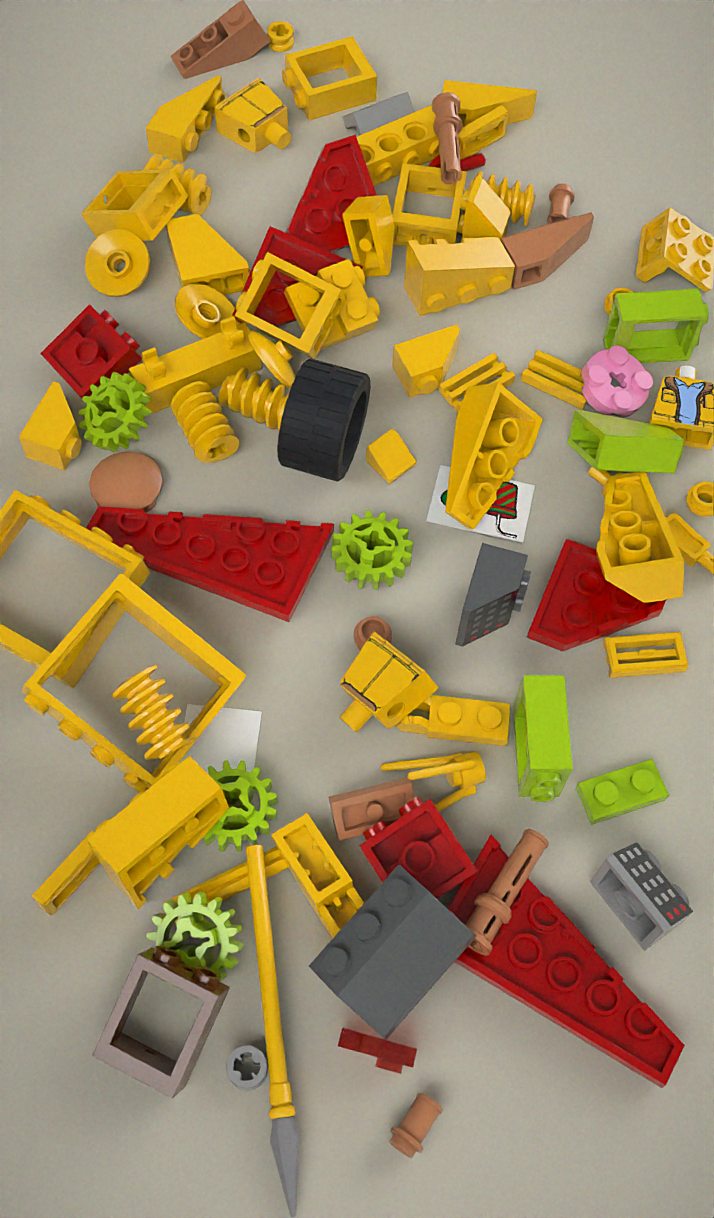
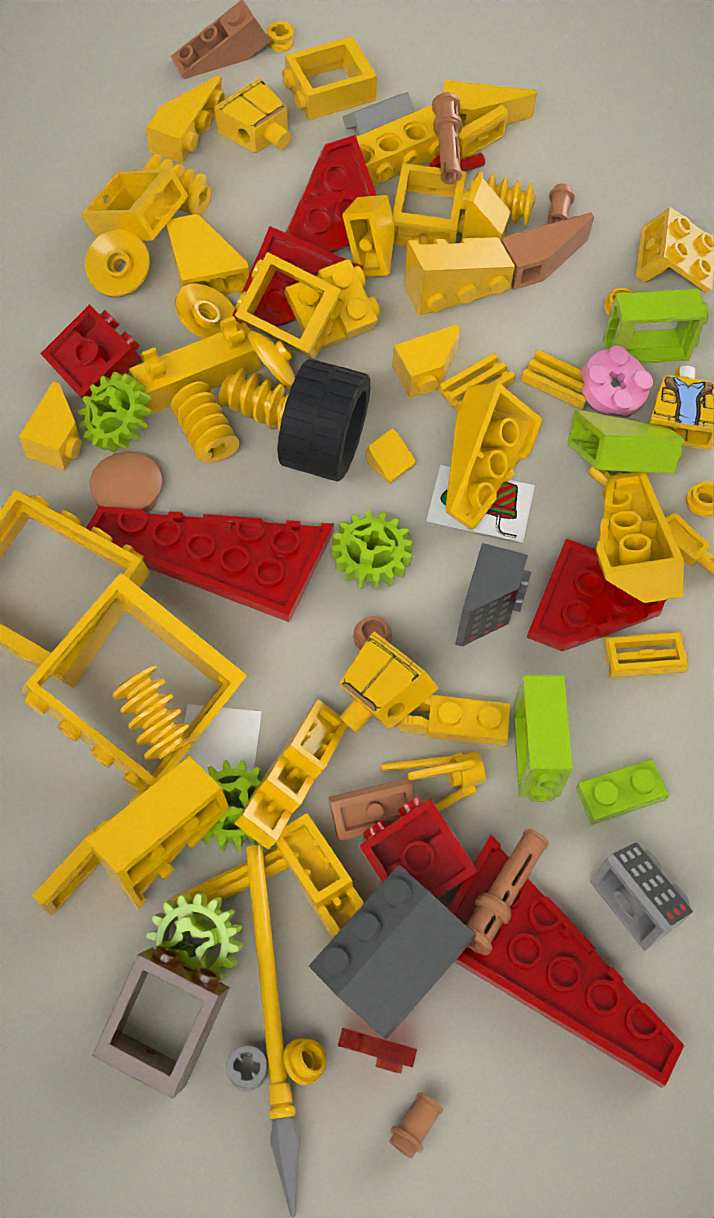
(292, 775): none -> yellow slope
(304, 1060): none -> yellow plate

